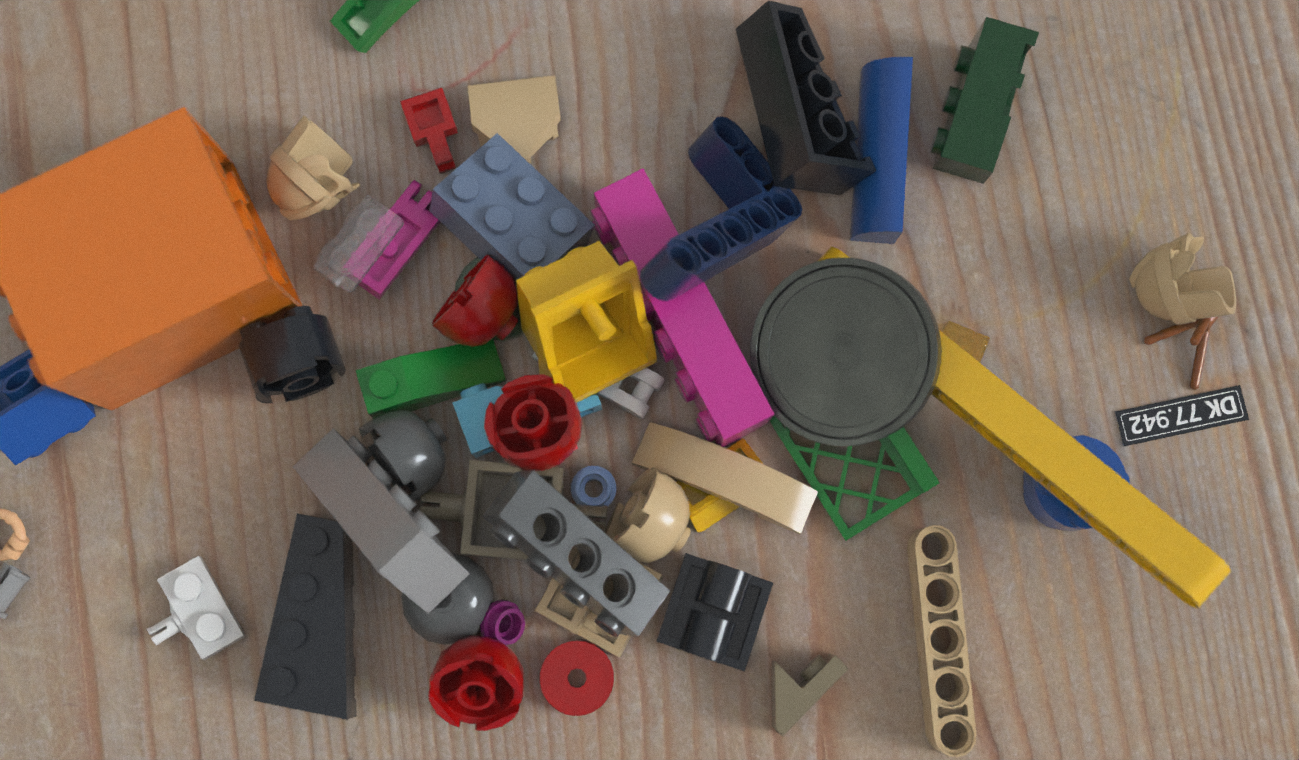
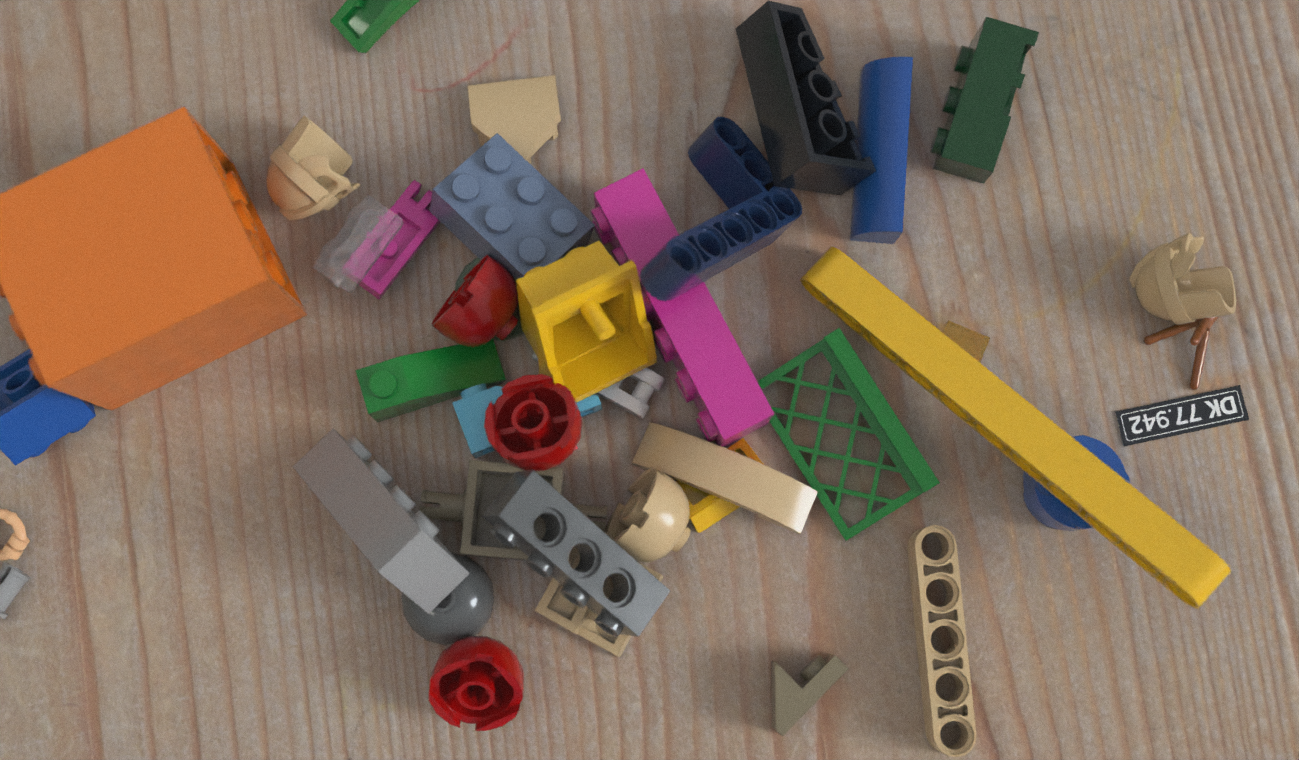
(197, 610): white plate -> none
(291, 355): black brick -> none
(311, 634): black wedge -> none
(408, 449): dark grey cylinder -> none
(431, 123): red plate -> none
(511, 620): magenta plate -> none
(565, 696): red piece -> none
(589, 474): light blue plate -> none
(715, 612): black plate -> none
(845, 351): pearl dark grey brick -> none

